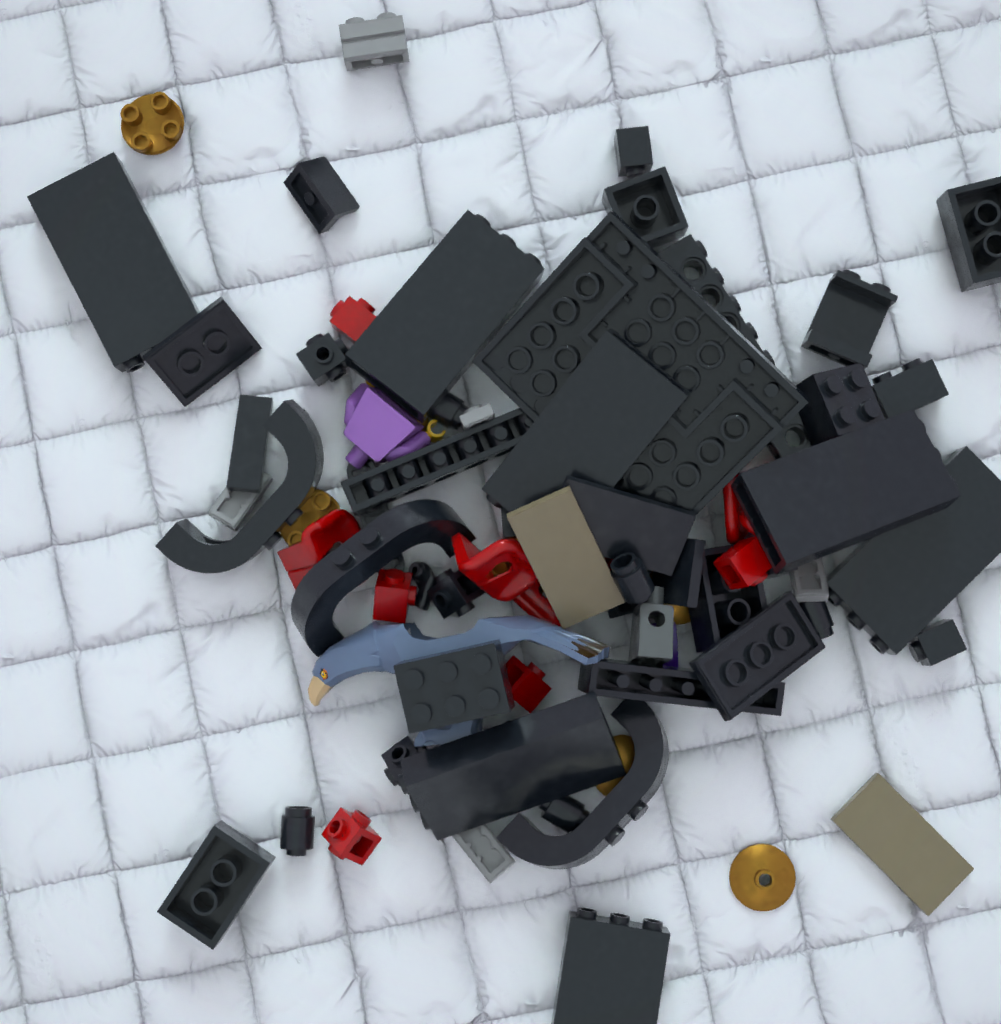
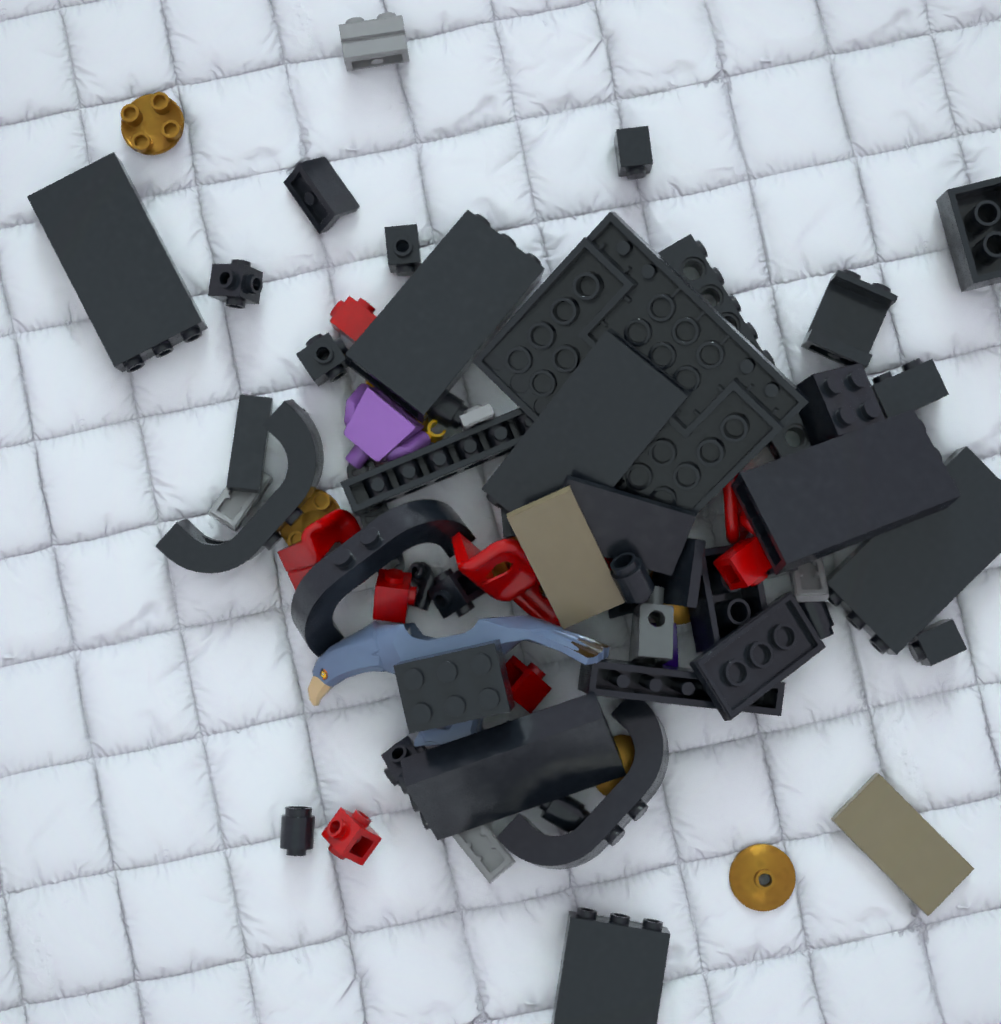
(202, 351): black tile -> none
(216, 884): black brick -> none
(236, 283): none -> black brick
(403, 249): none -> black brick
(648, 207): black brick -> none

